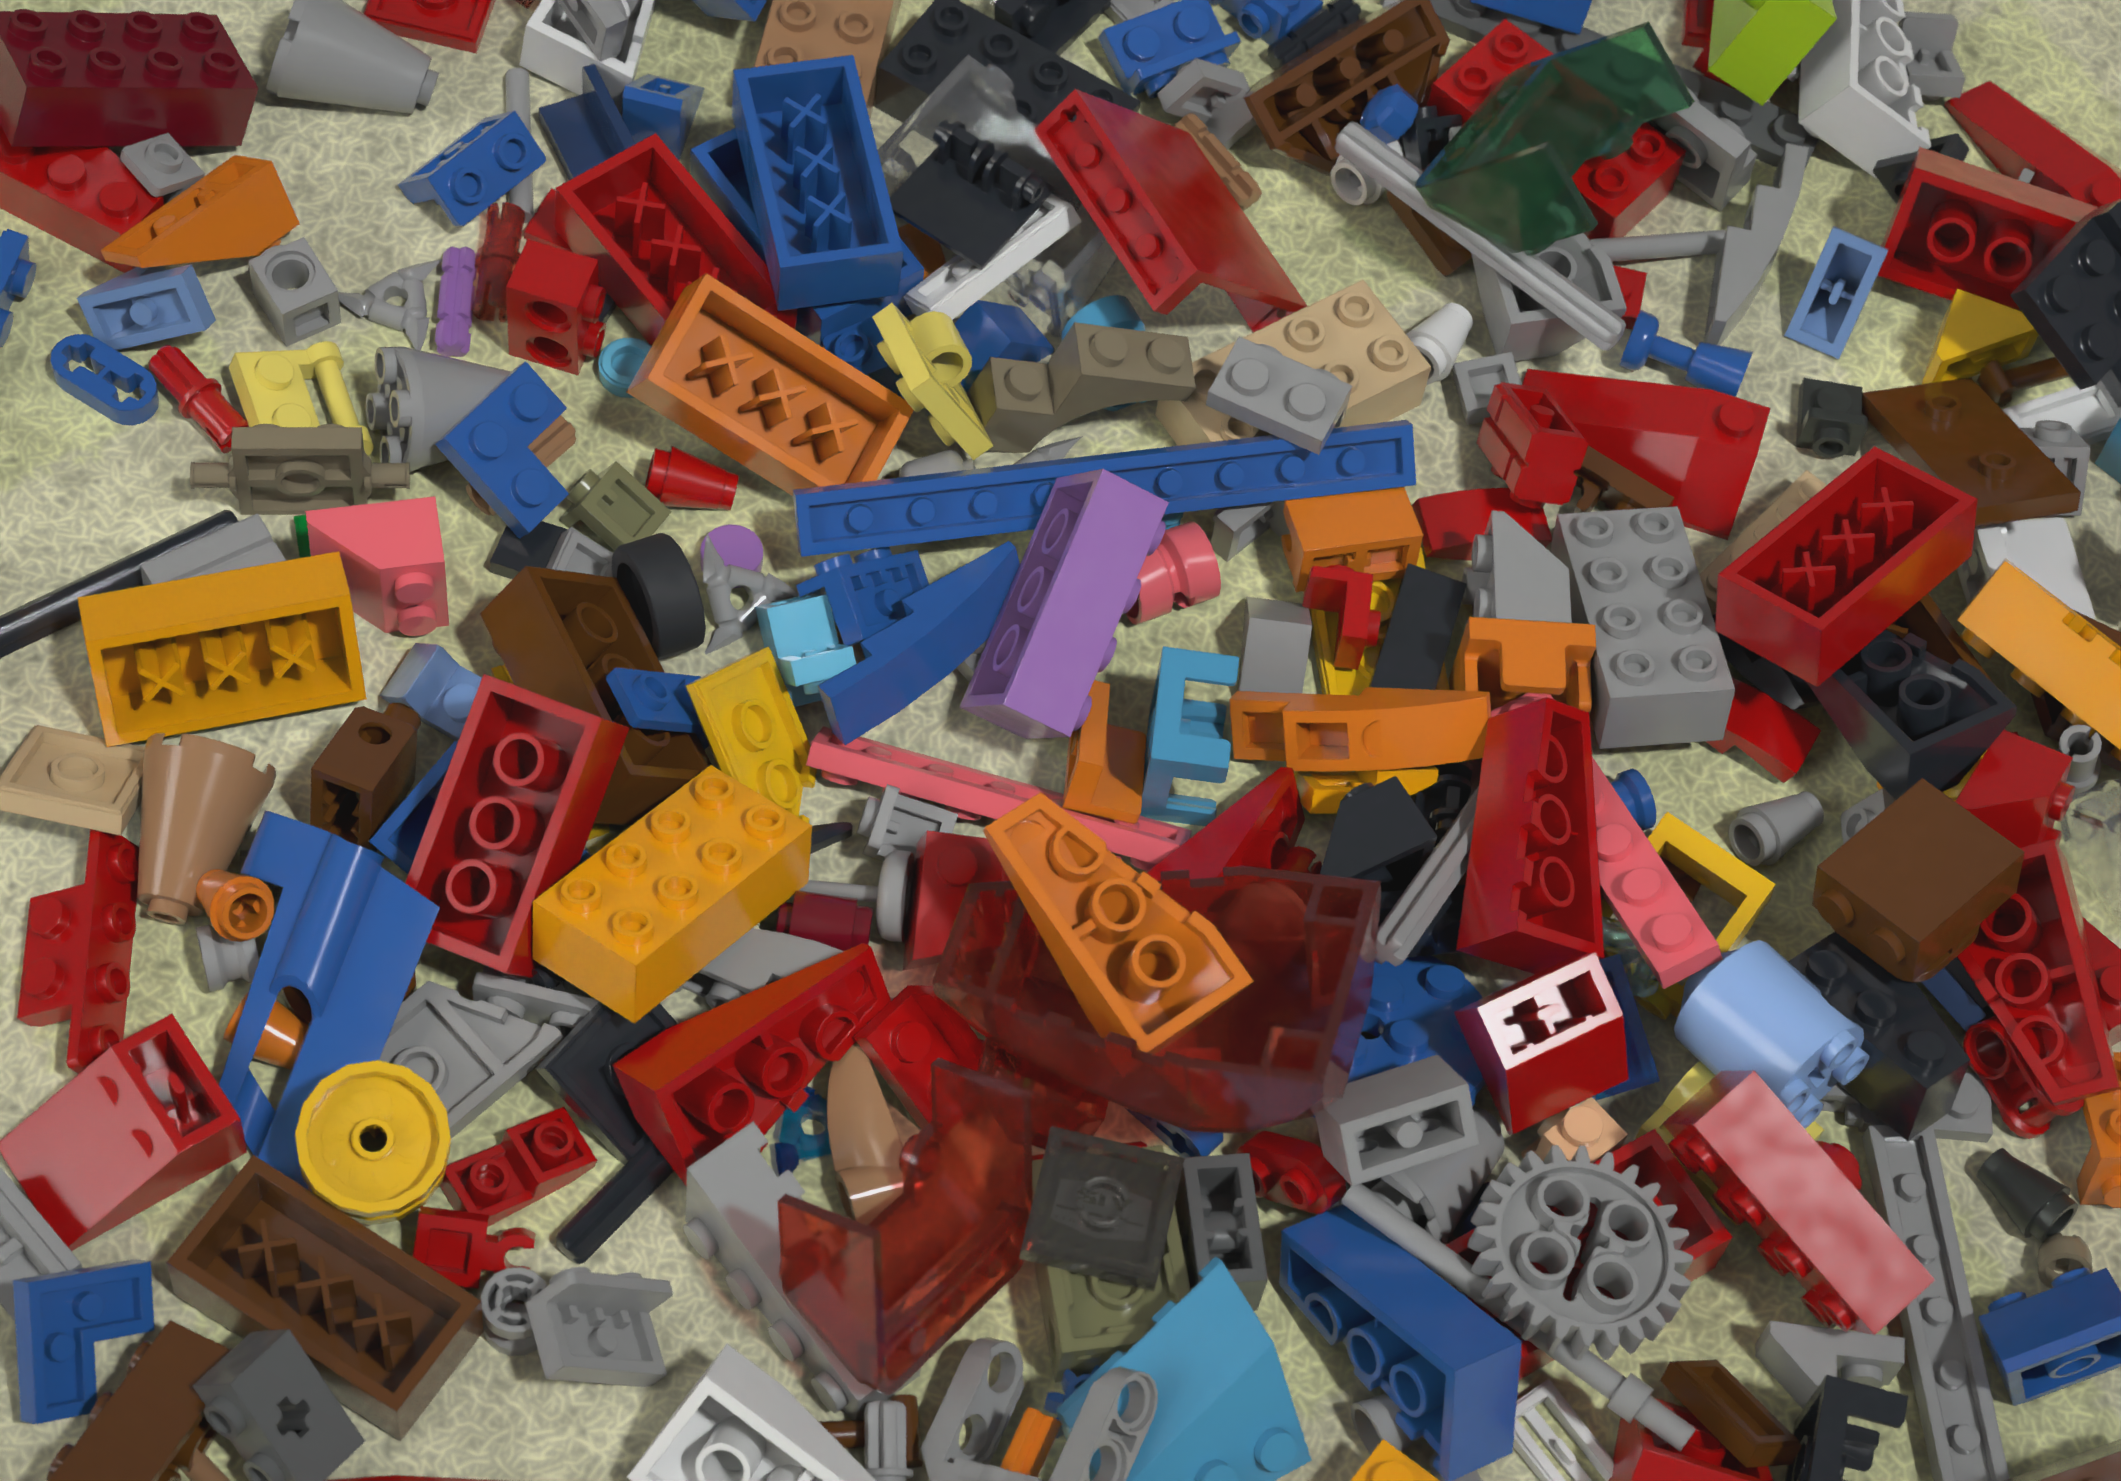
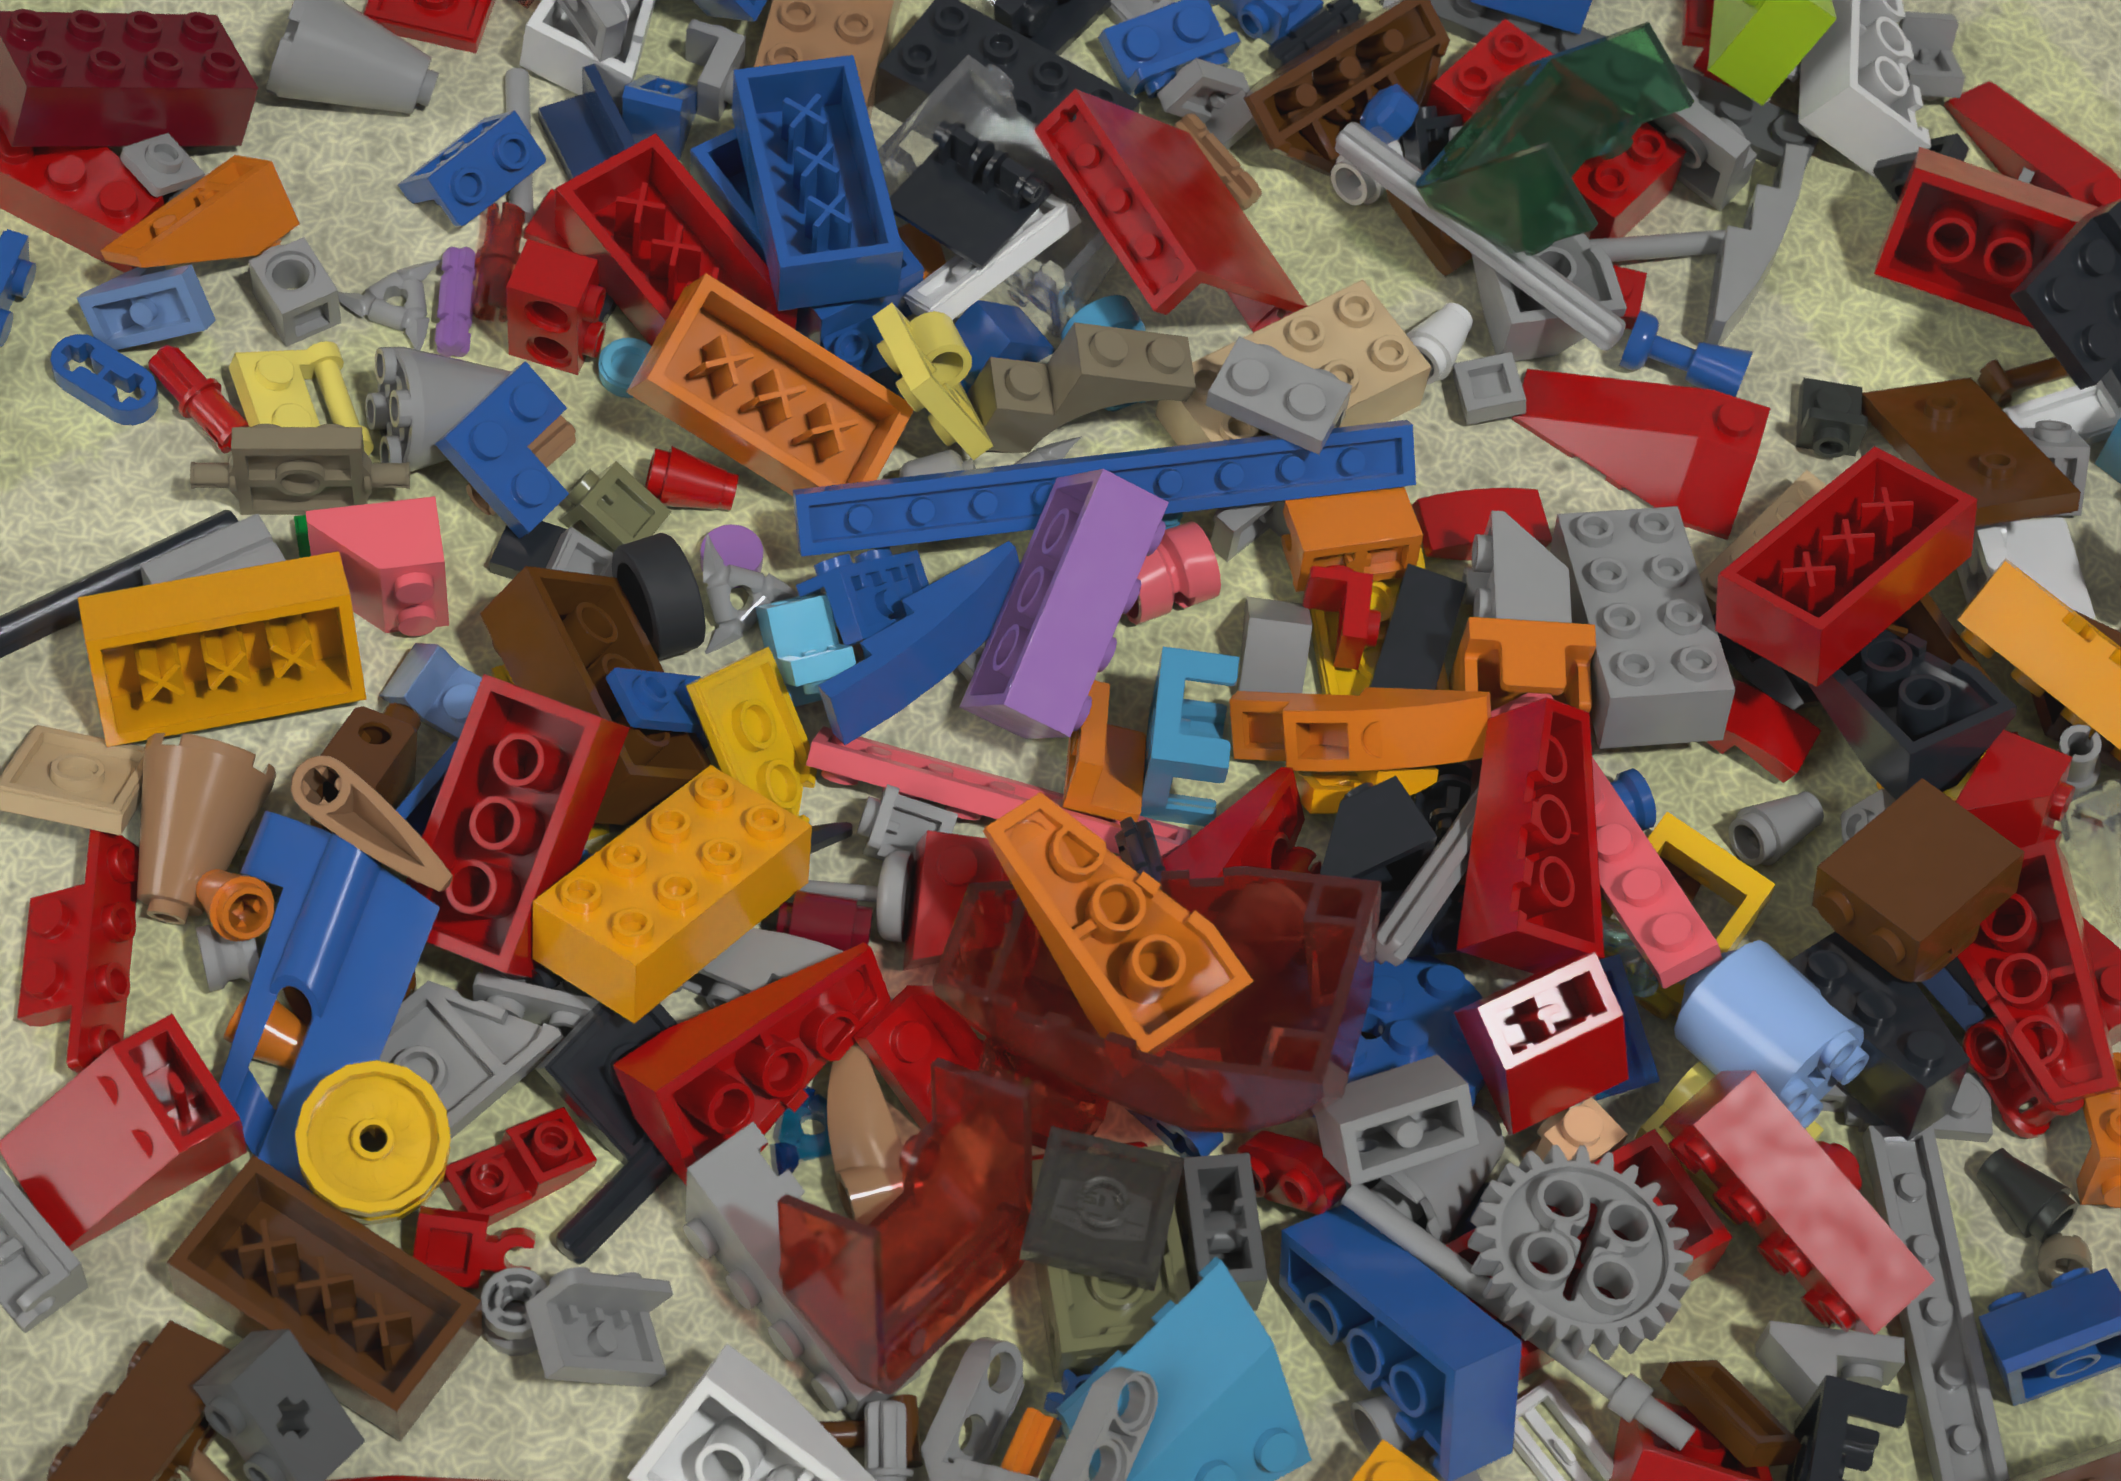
(57, 1328): blue plate -> none
(366, 821): none -> medium nougat piece
(719, 53): none -> light grey bracket
(1139, 847): none -> black axle
(1531, 445): red brick -> none
(1615, 486): reddish brown plate -> none
(1836, 292): medium blue slope -> none
(1974, 335): yellow slope -> none

